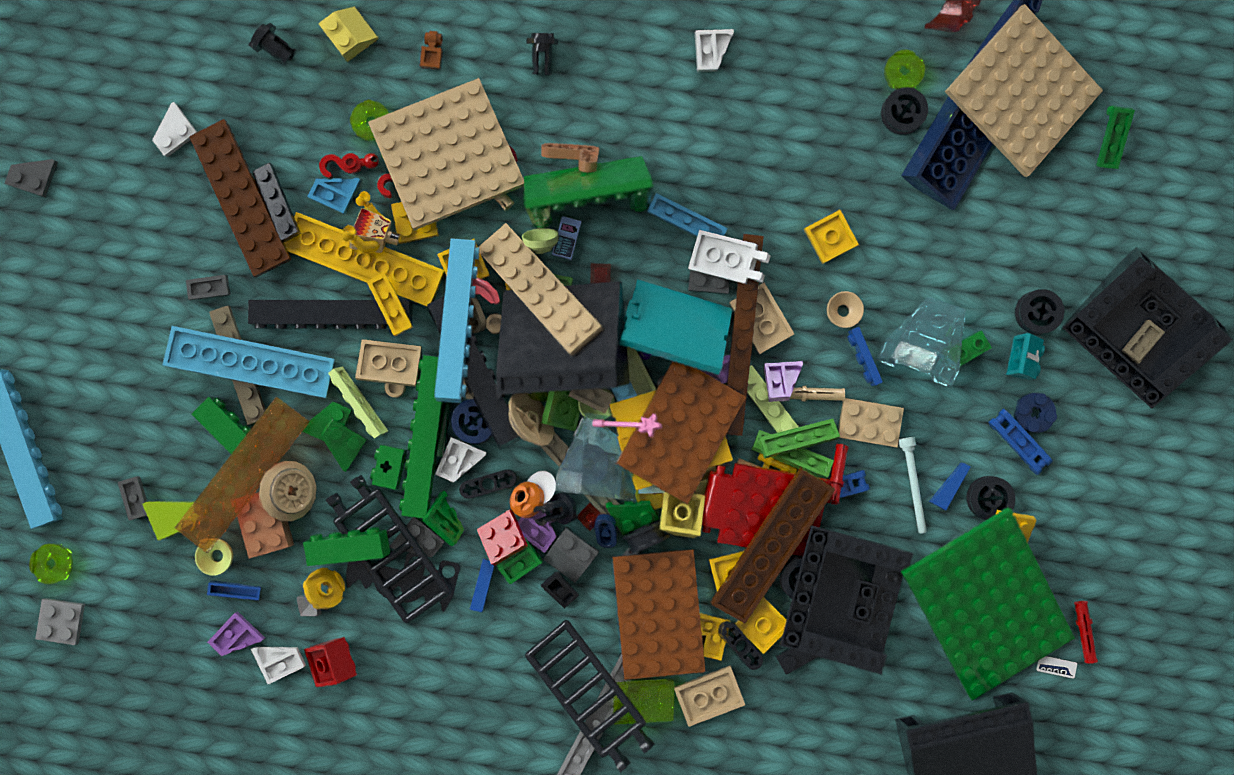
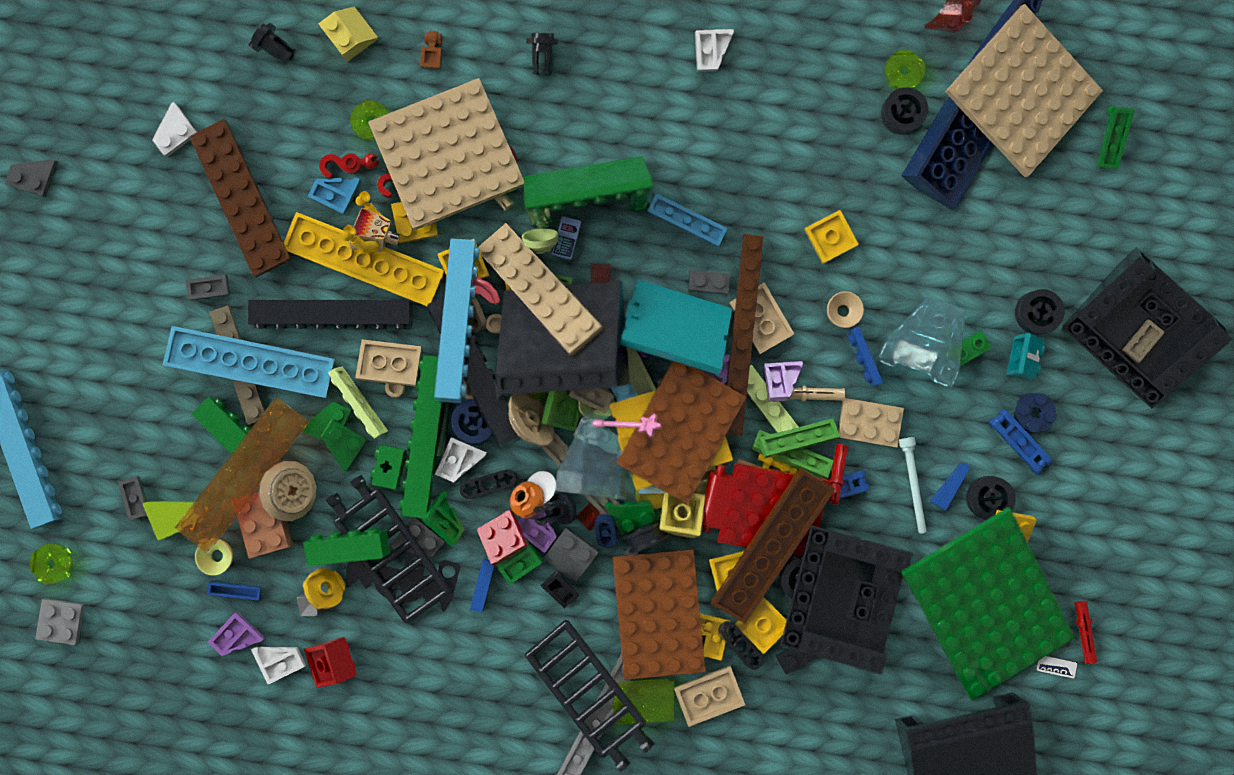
(276, 202): black plate -> none
(389, 304): yellow plate -> none
(586, 154): nougat beam -> none
(727, 258): white tile -> none

